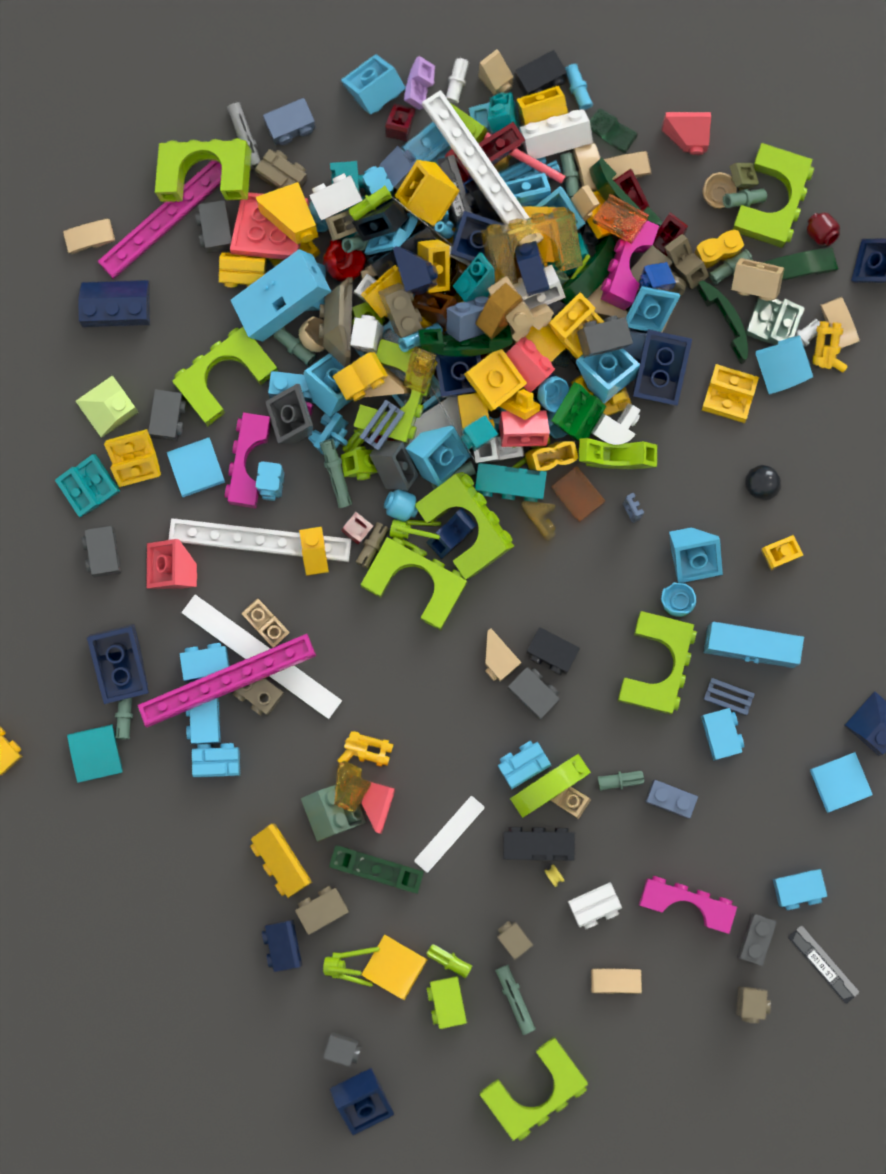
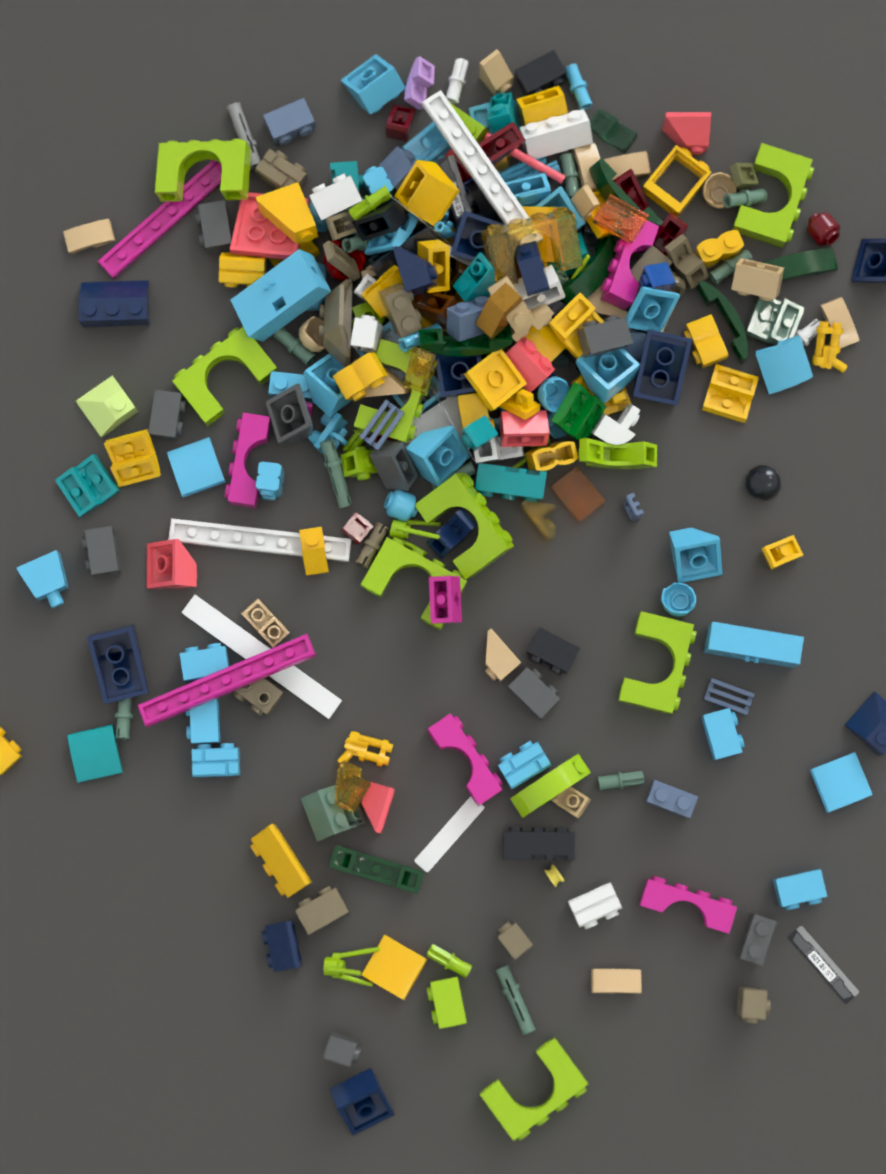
(46, 578): none -> medium azure torso
(341, 260): none -> dark tan tile
(445, 599): none -> dark pink brick
(449, 735): none -> dark pink arch
(662, 198): none -> yellow window
(706, 341): none -> yellow brick

